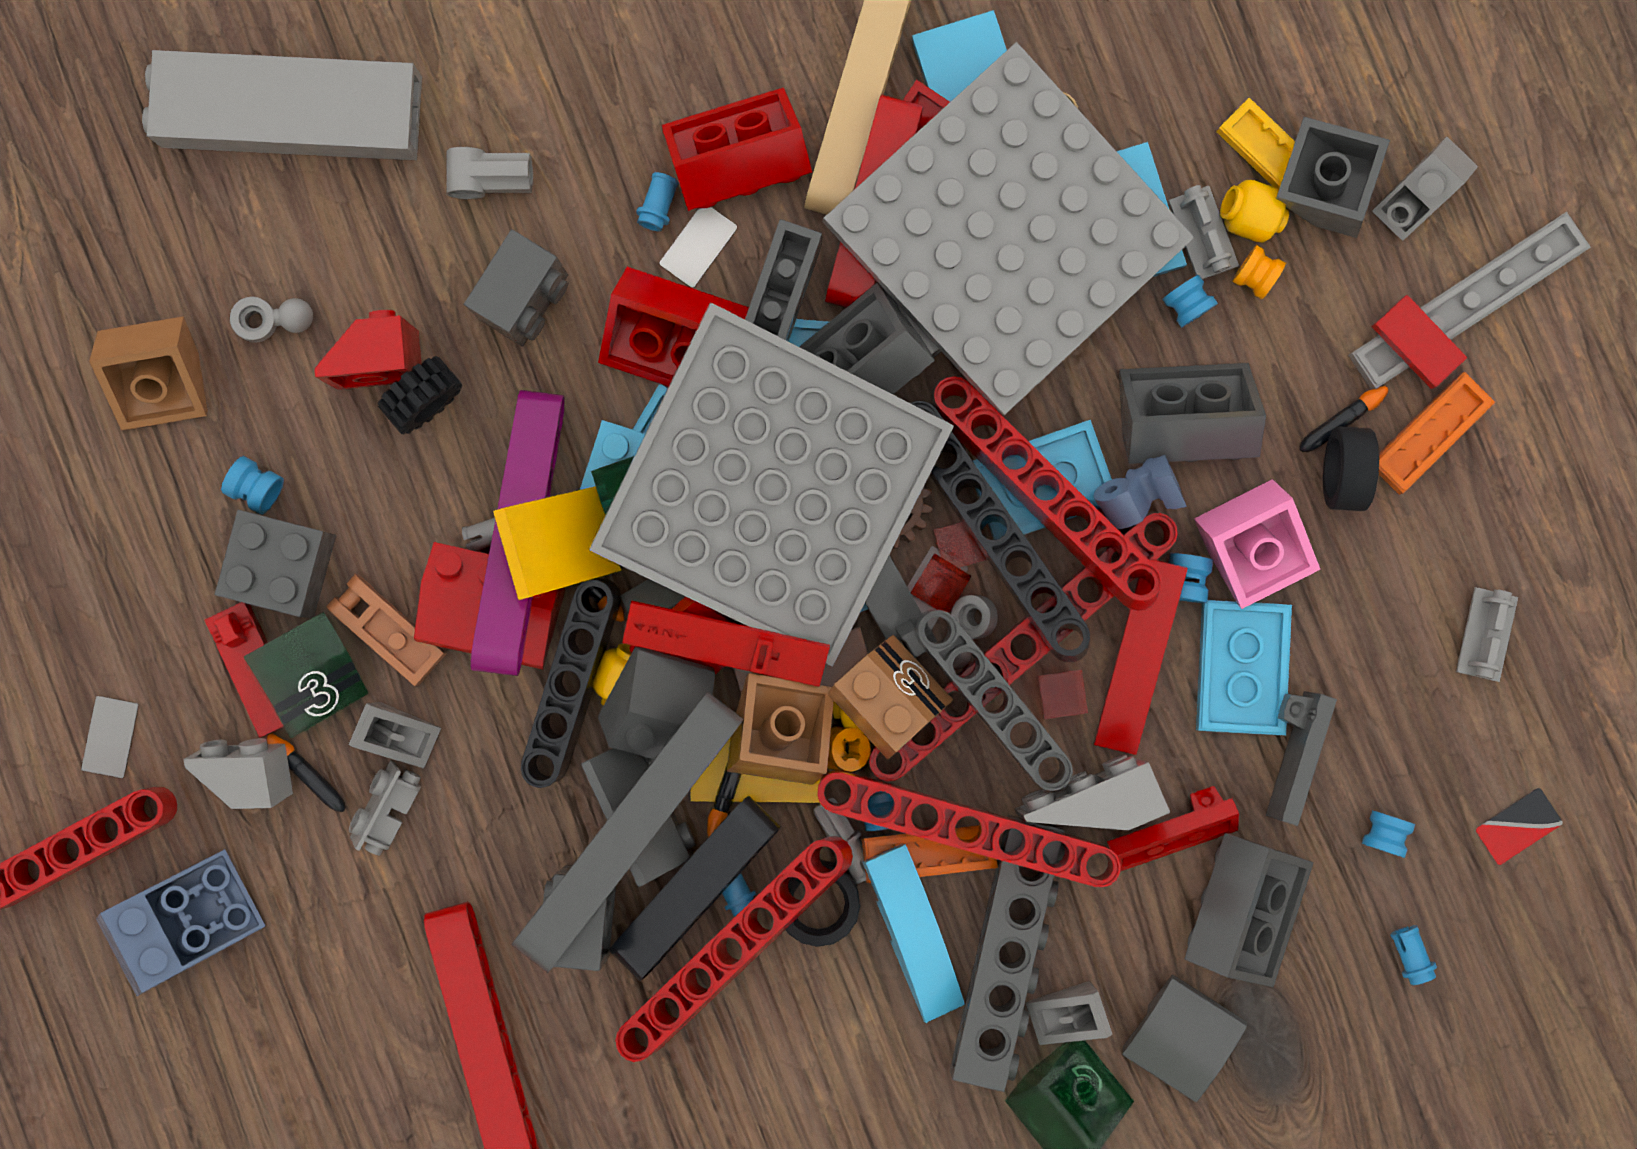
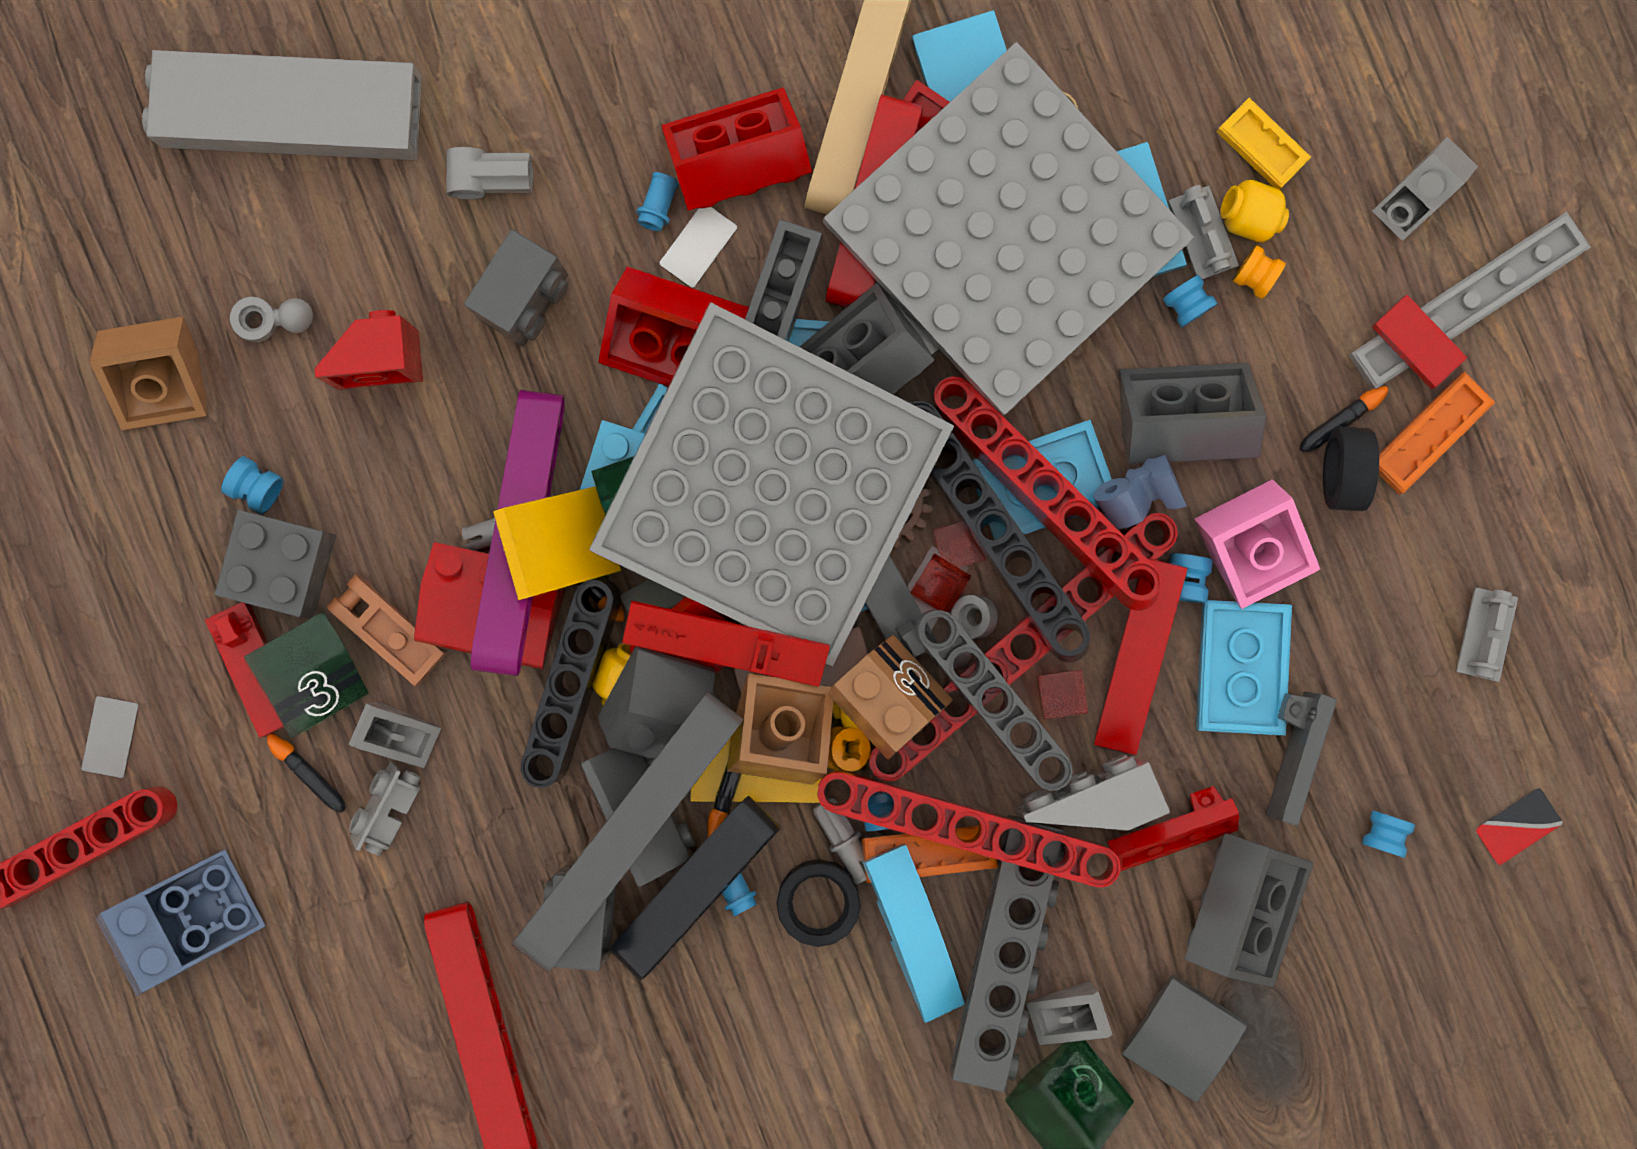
(243, 774): light grey slope -> none
(419, 395): black tyre -> none
(715, 959): red beam -> none
(1332, 175): dark grey slope -> none
(1413, 955): dark azure pin -> none

